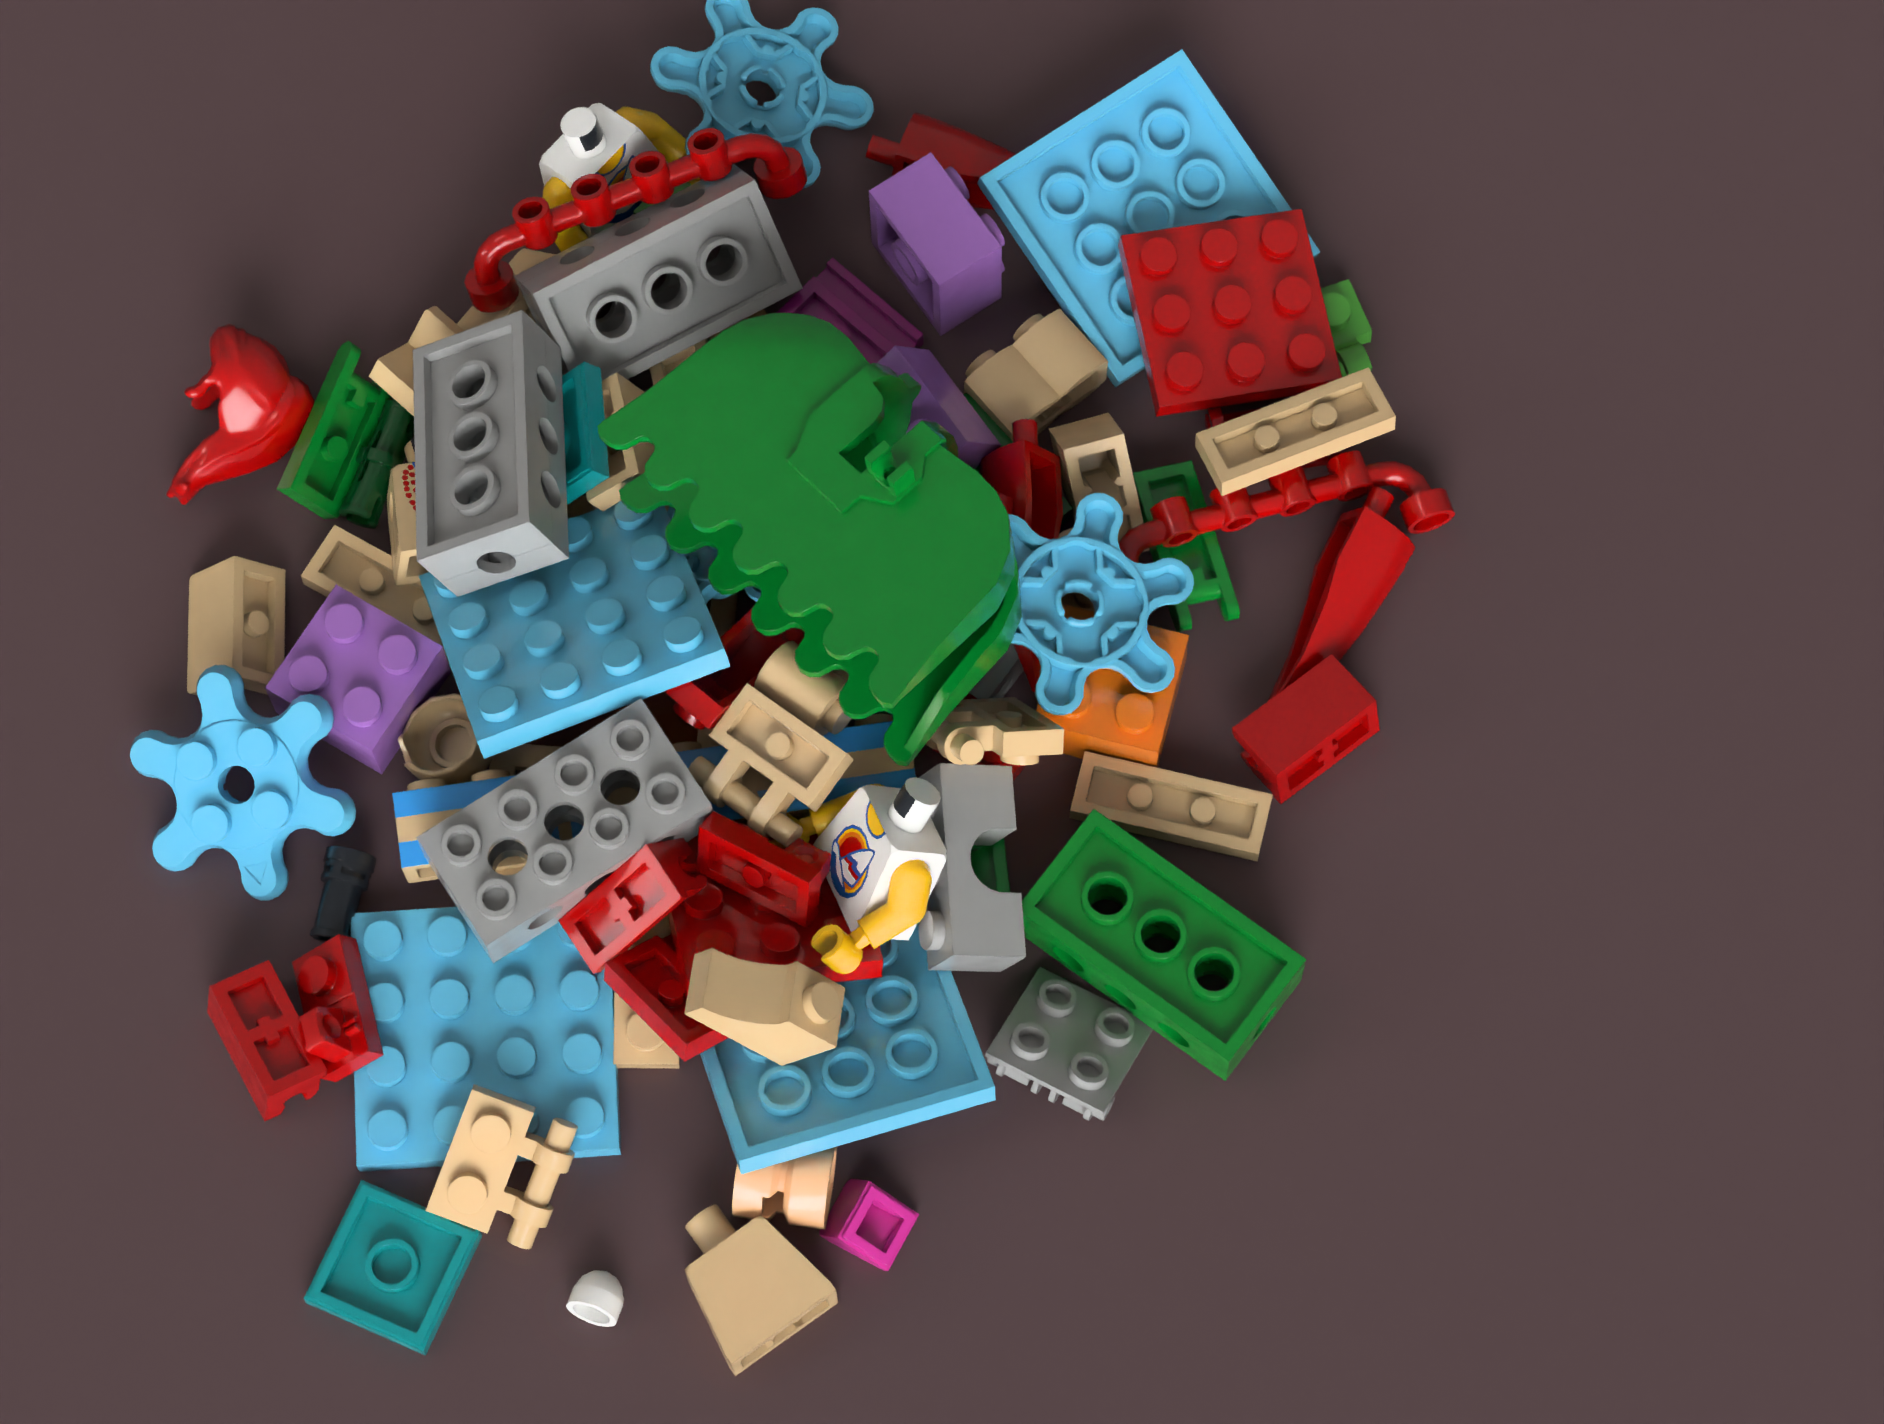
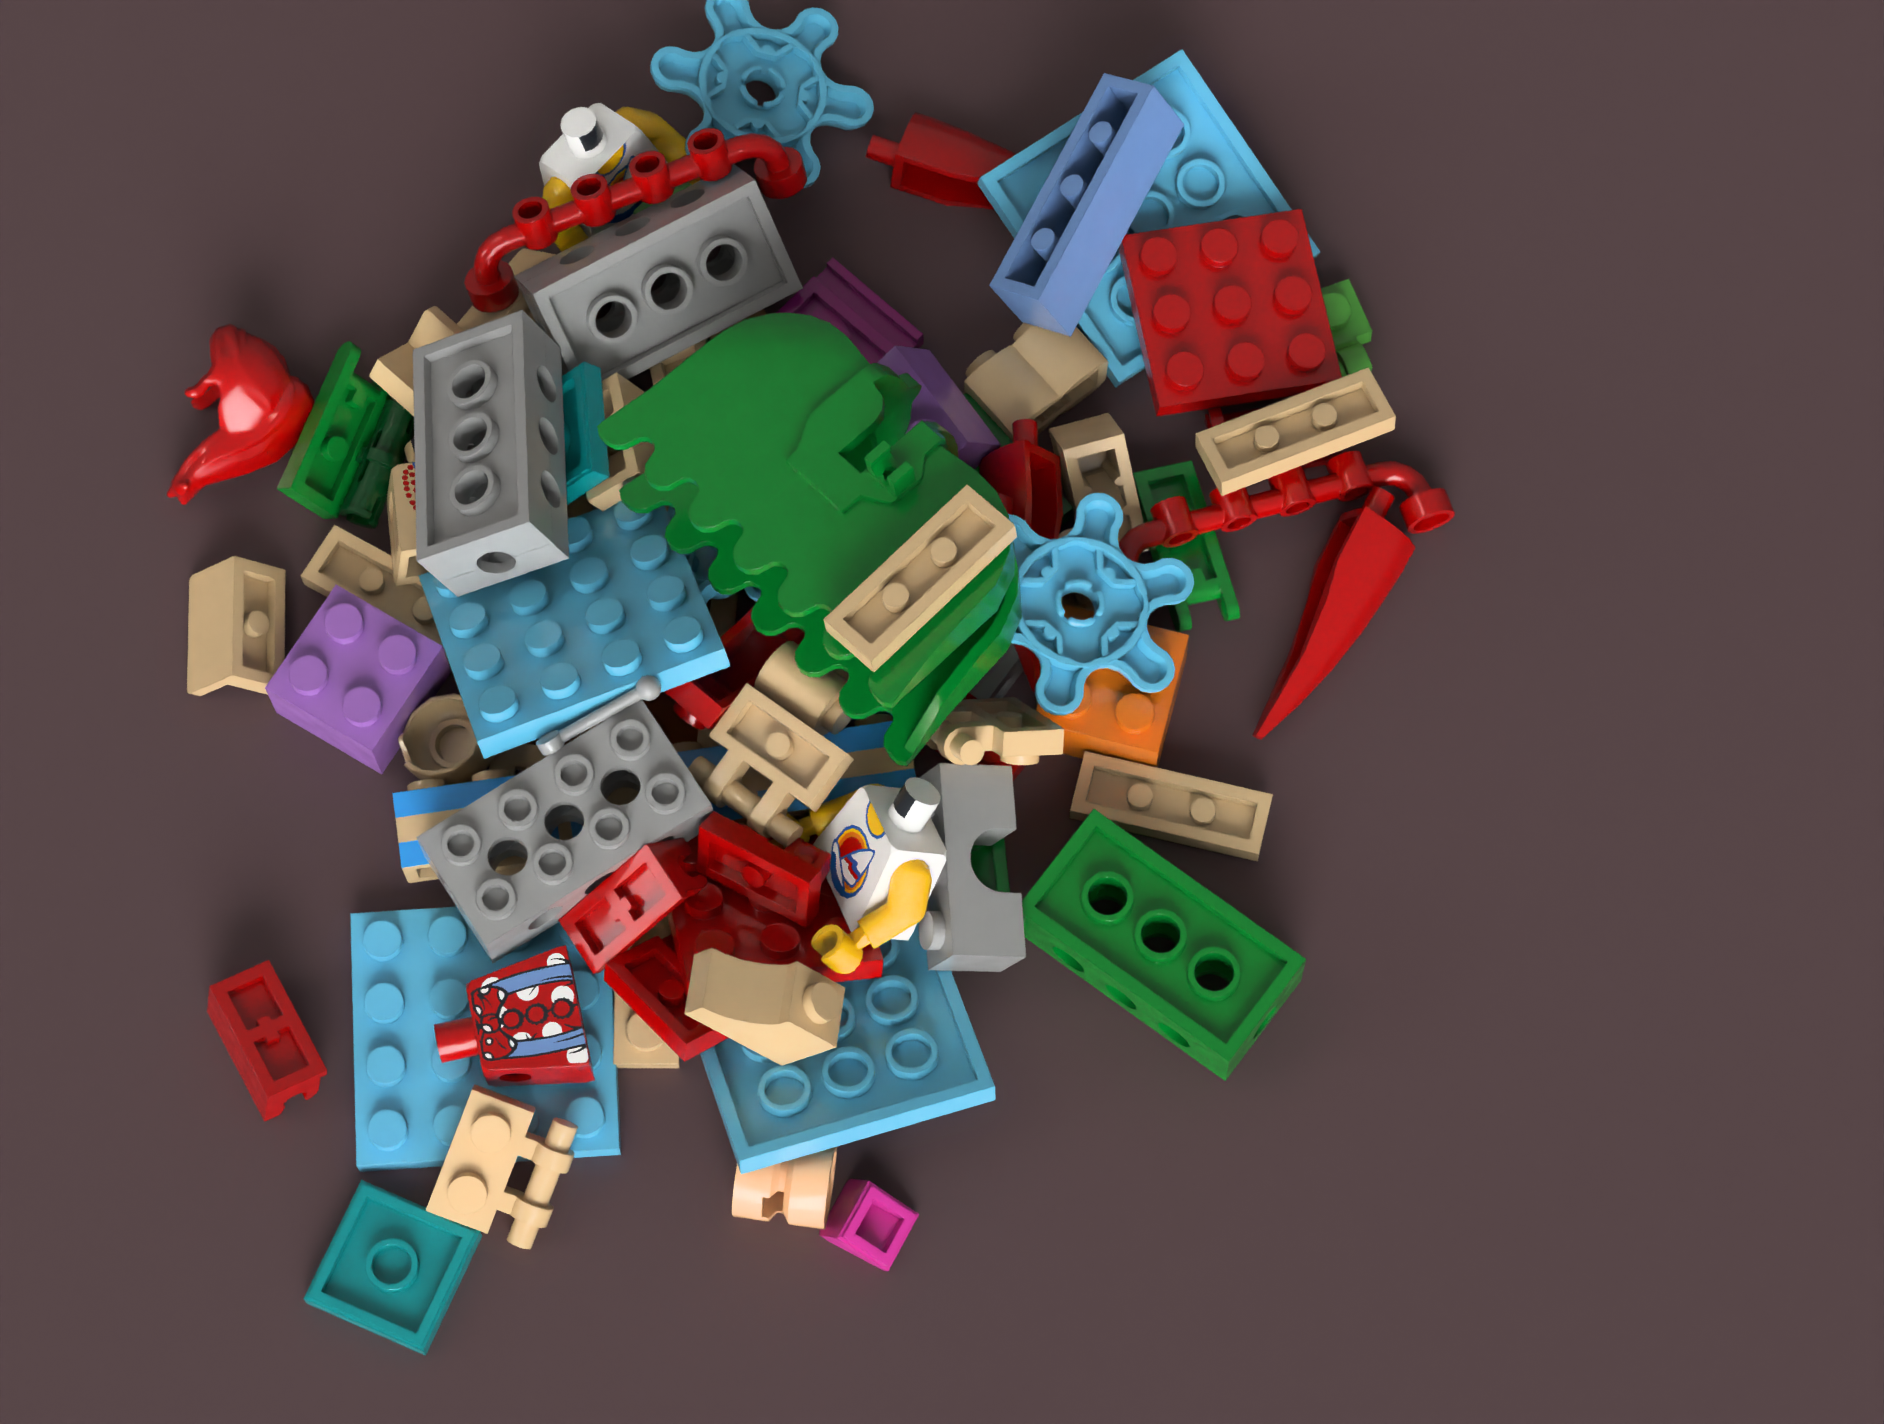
(284, 789): medium azure plate -> none
(337, 1007): red hinge -> none
(344, 880): black pin -> none
(523, 1025): none -> torso
(597, 1298): white hinge -> none
(646, 688): none -> light grey hinge
(752, 1286): tan torso -> none
(920, 578): none -> tan plate
(937, 242): medium lavender brick -> none
(1068, 1044): light grey hinge -> none
(1087, 204): none -> medium blue brick
(1307, 728): red hinge -> none

